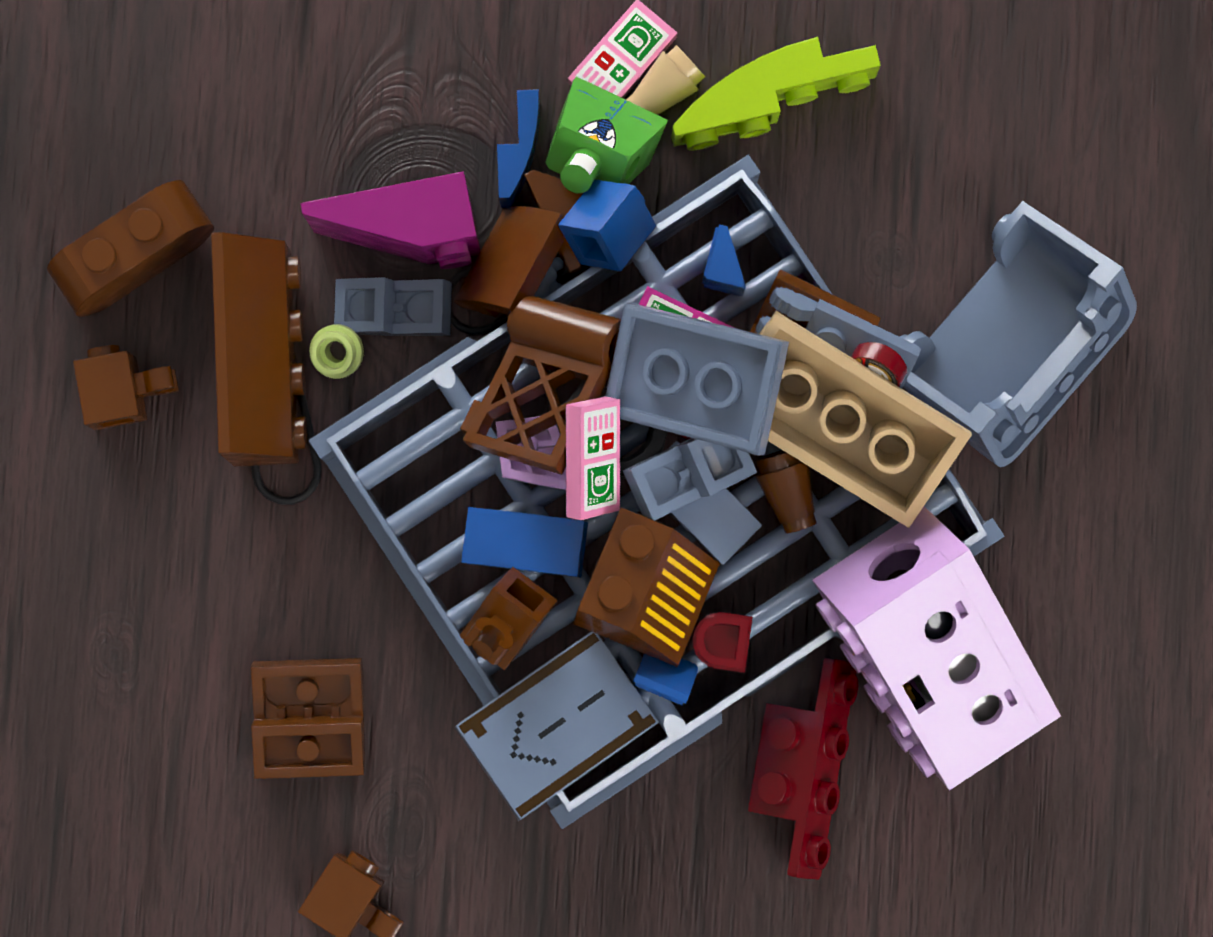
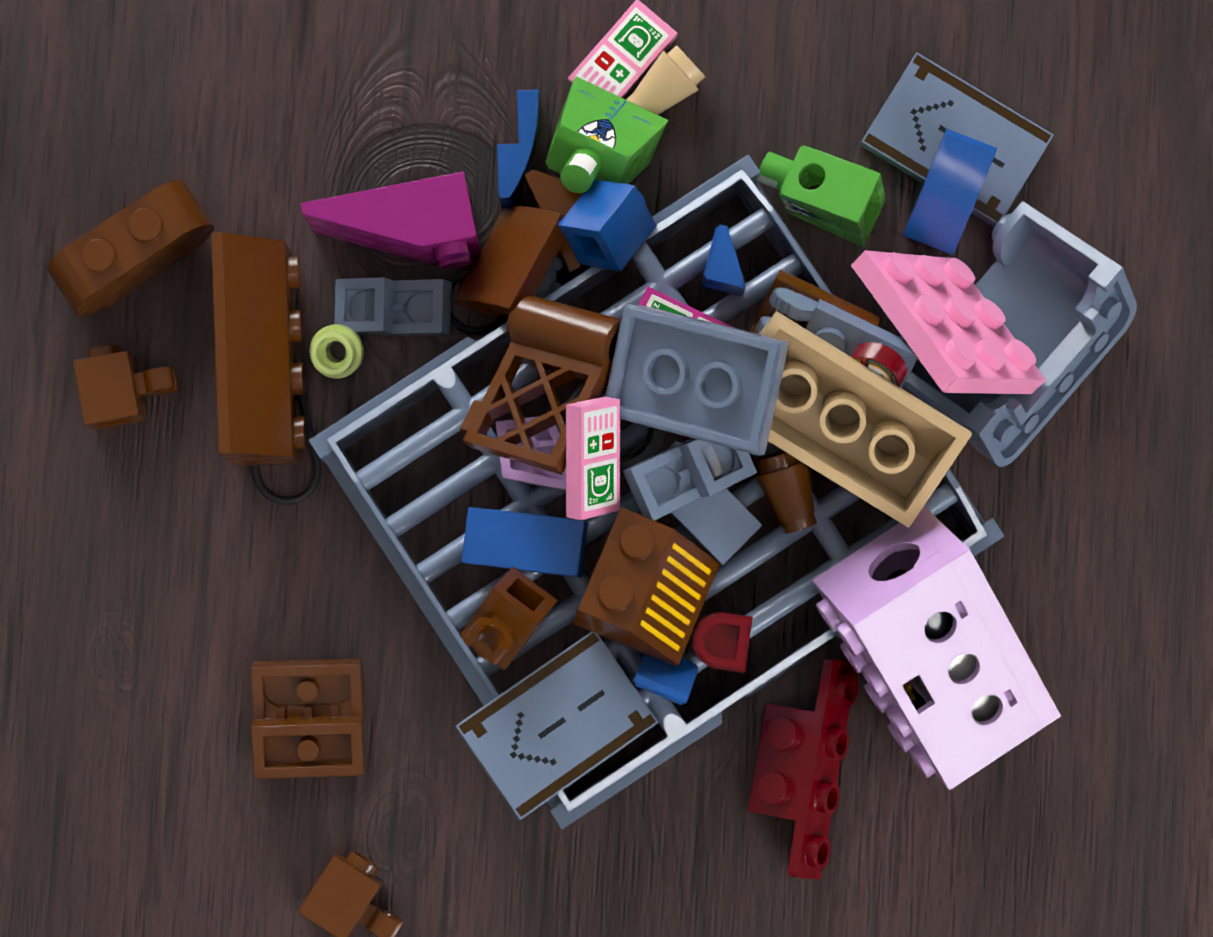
(750, 95): lime slope -> none
(842, 205): none -> bright green torso
(934, 99): none -> sand blue tile
(949, 323): none -> bright pink plate
(950, 191): none -> blue slope

